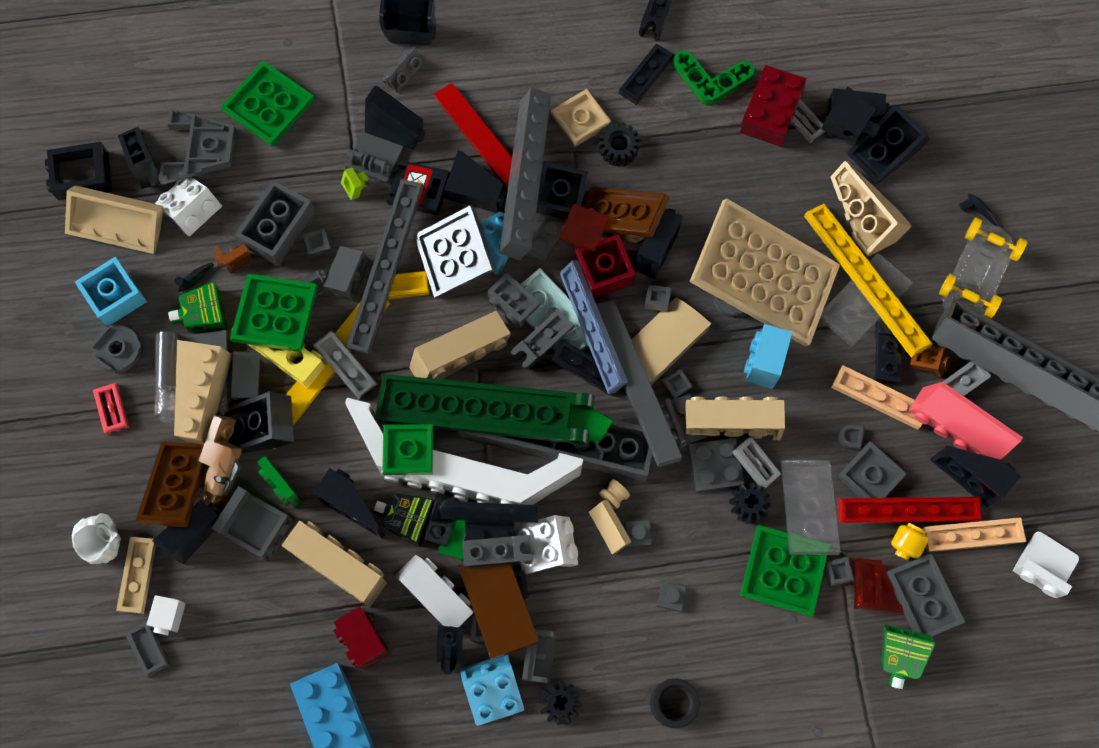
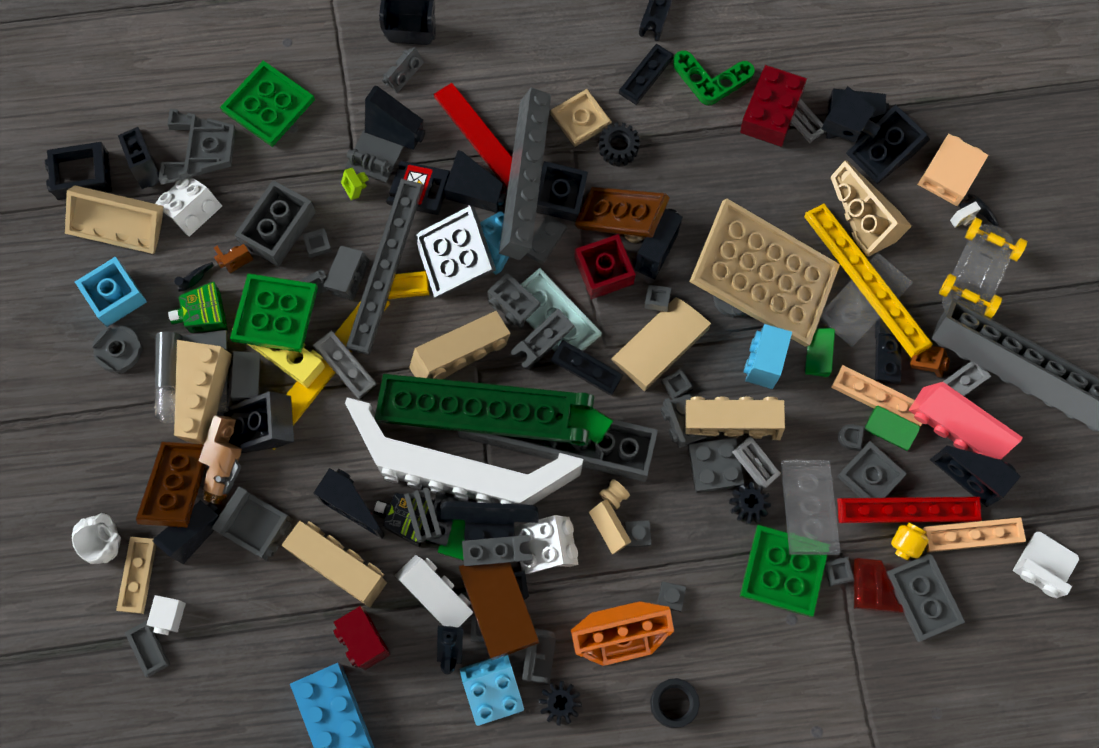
(120, 405): coral tile -> none
(274, 478): green plate -> none
(408, 449): green tile -> none
(417, 495): none -> dark grey tile
(584, 228): clear red piece -> none
(593, 327): sand blue tile -> none
(622, 632): none -> orange wedge
(639, 389): dark grey tile -> none
(820, 353): none -> green slope
(892, 428): none -> green slope
(905, 654): green torso -> none
(953, 169): none -> light nougat panel
(965, 215): none -> white plate

